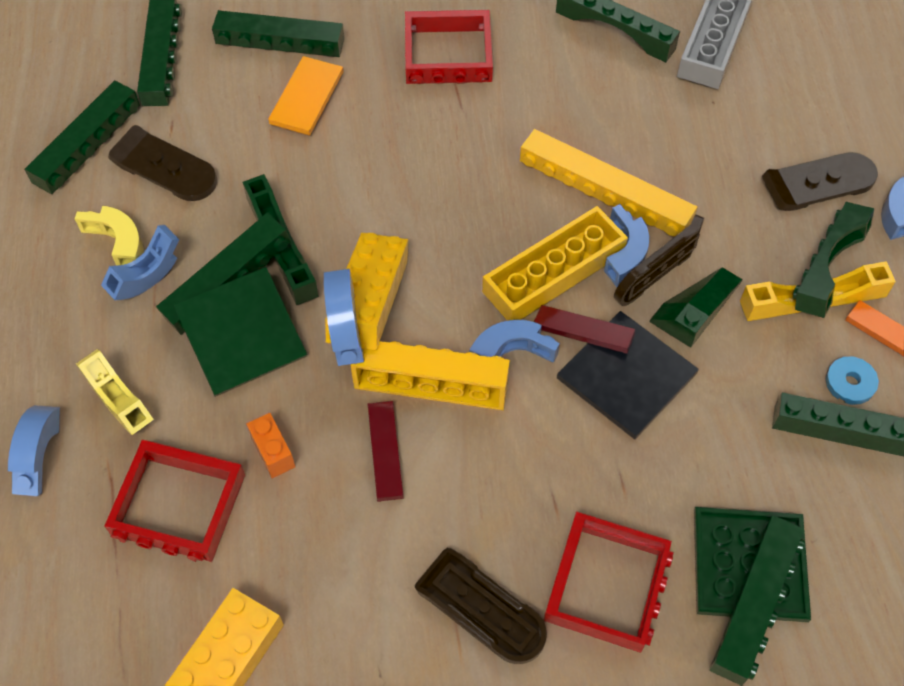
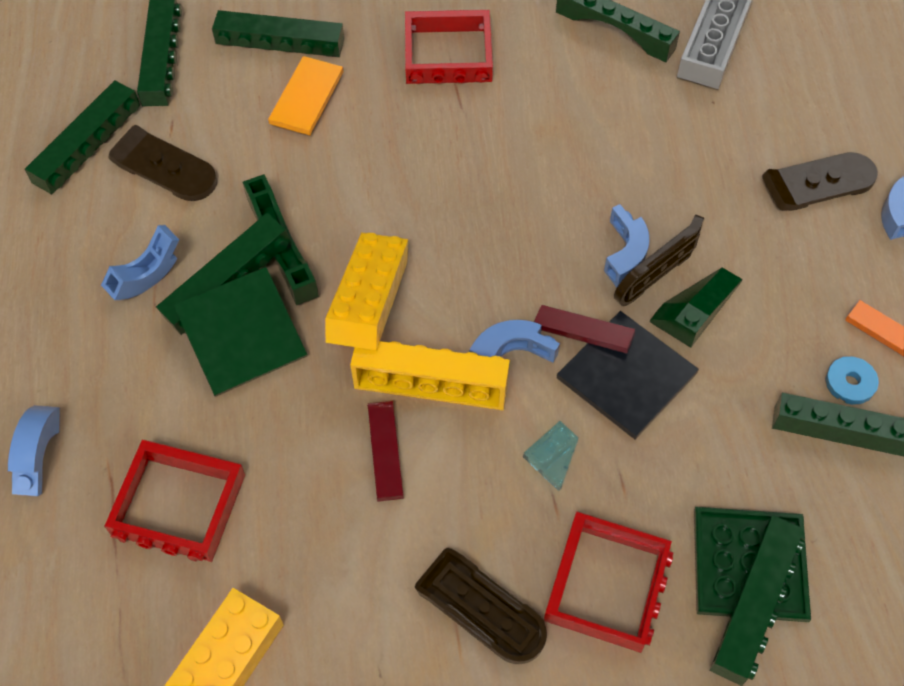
(114, 393): light yellow arch -> none
(118, 225): light yellow arch -> none
(271, 445): orange brick -> none
(342, 317): medium blue arch -> none
(553, 265): yellow brick -> none
(553, 454): none -> clear light blue wing
(607, 183): yellow brick -> none
(774, 299): yellow arch -> none
(817, 286): dark green arch -> none

